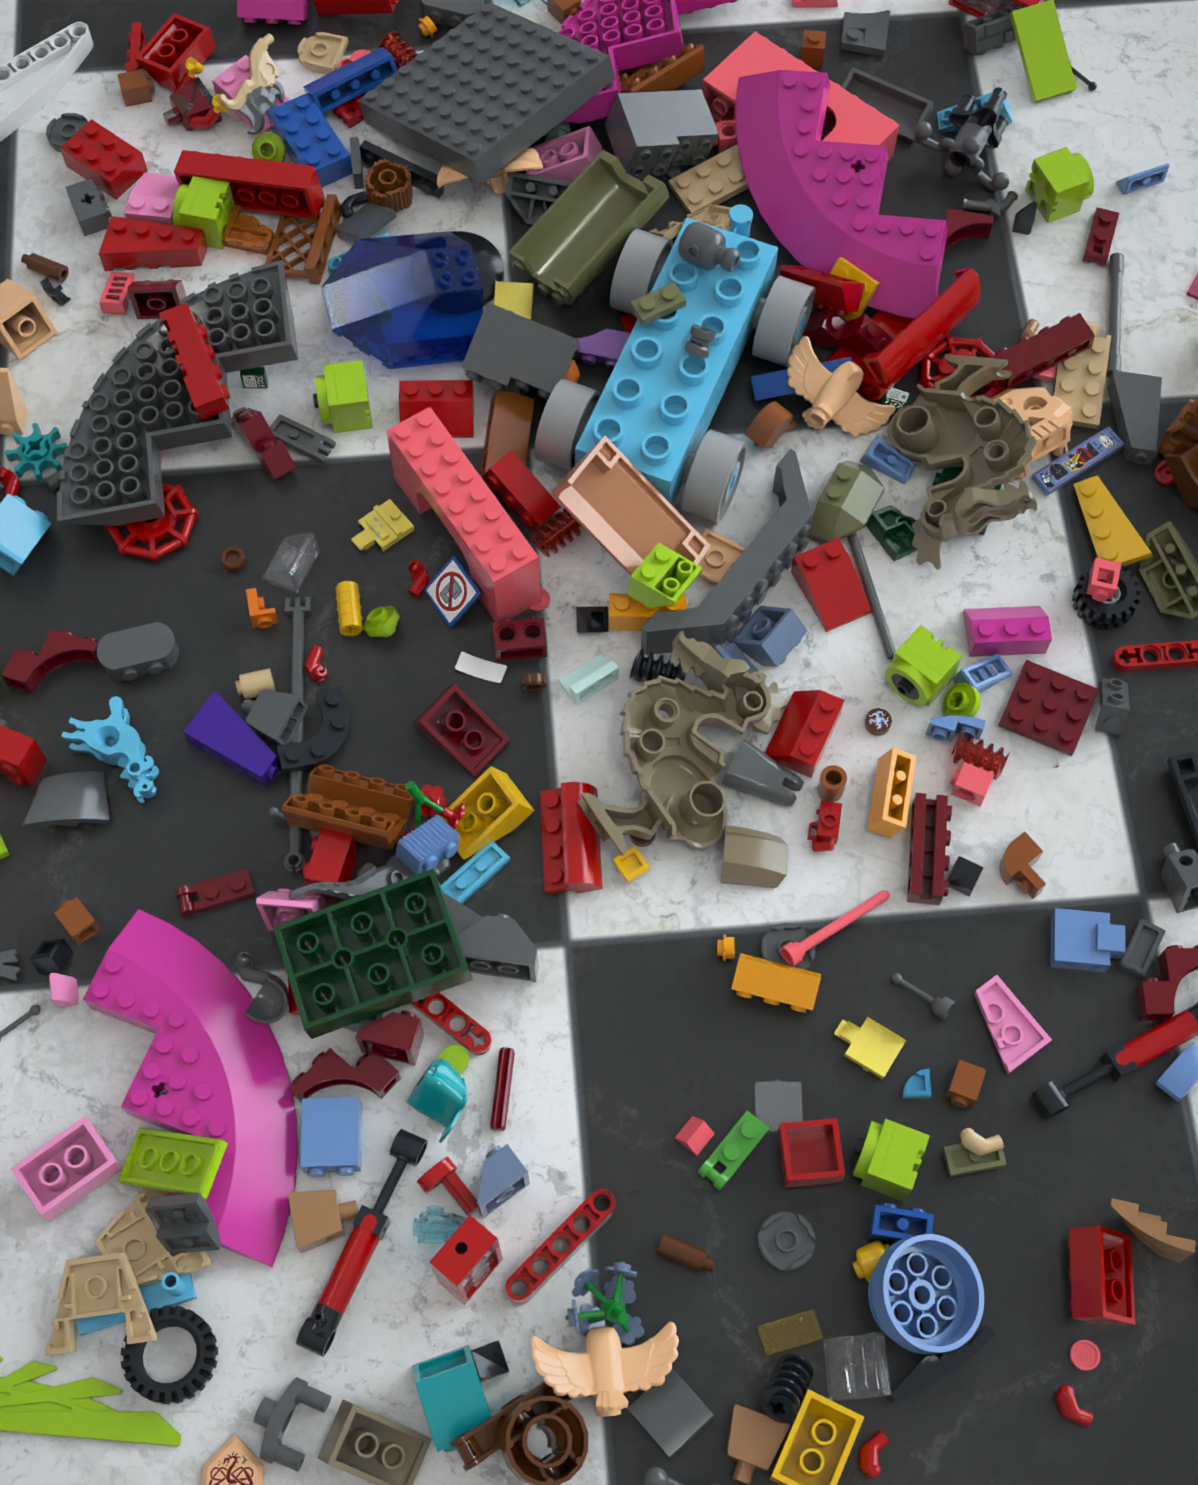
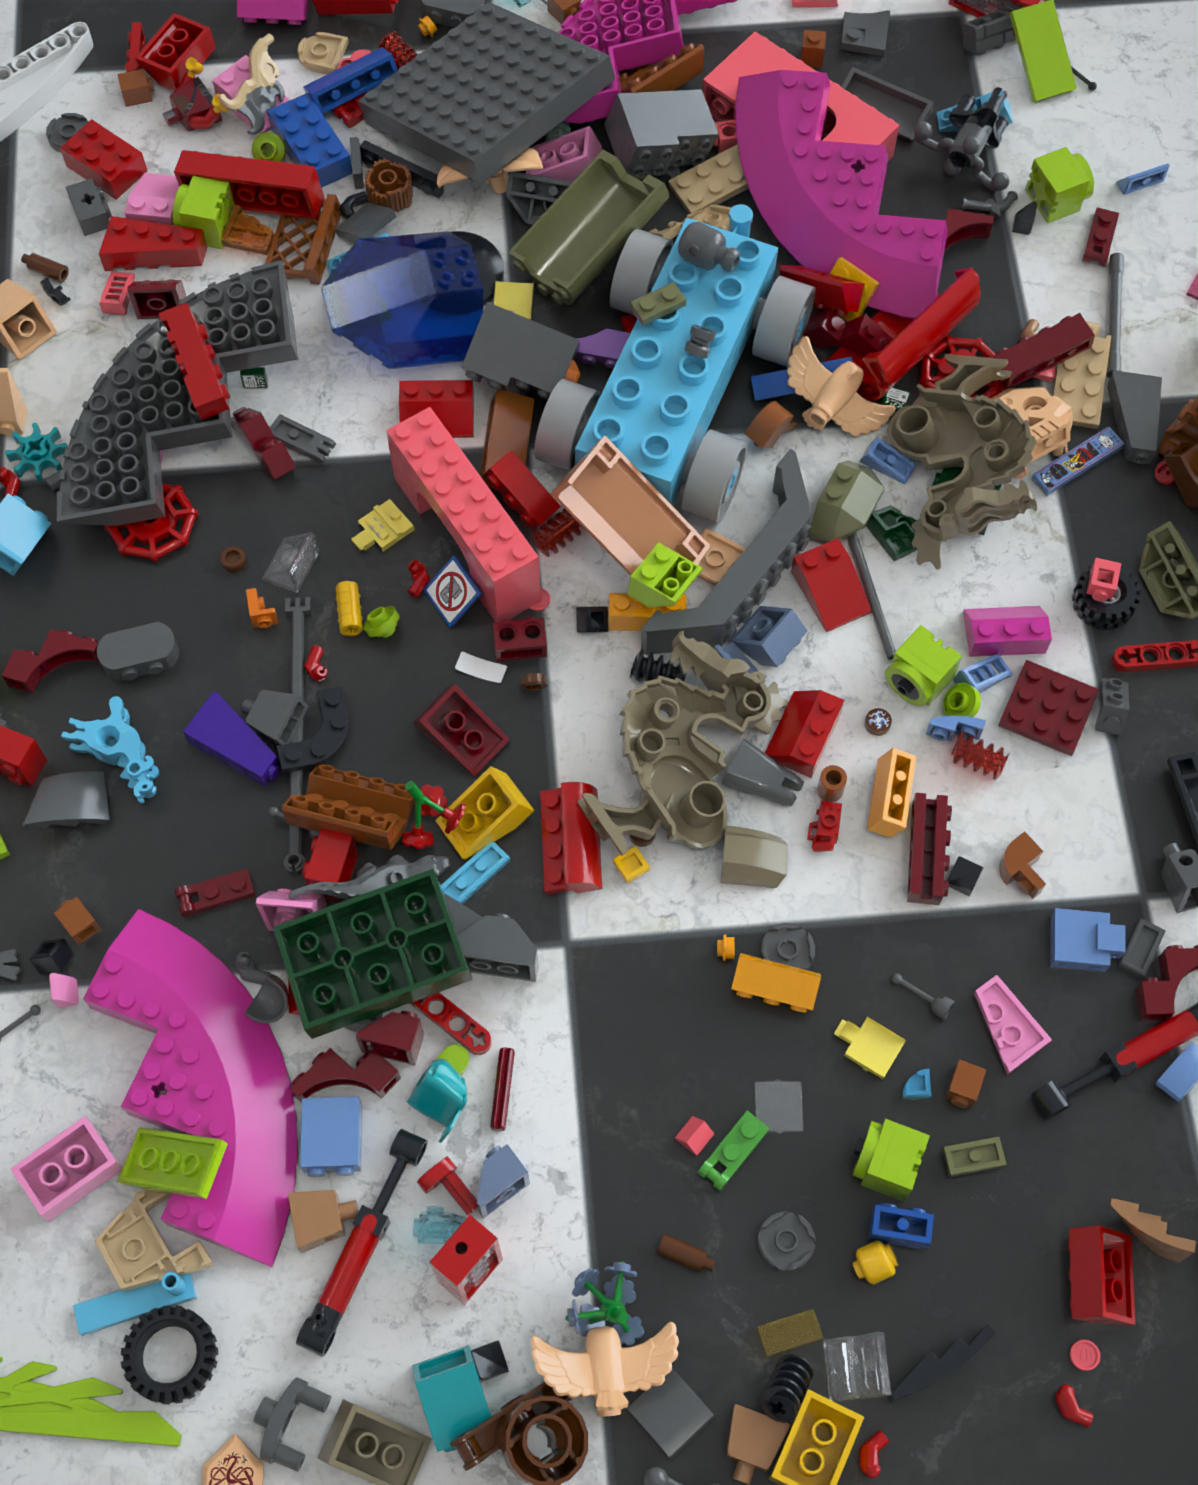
(99, 1288): tan wing -> none
(184, 1223): dark grey slope -> none
(254, 682): tan brick -> none
(343, 397): lime piece -> none
(427, 845): medium blue brick -> none
(558, 1260): red beam -> none
(589, 678): light aqua panel -> none
(794, 952): coral piece -> none
(810, 1152): red piece -> none
(957, 1290): medium blue wheel -> none
(971, 783): coral brick -> none
(979, 1145): tan arm -> none
(1108, 525): yellow wing -> none

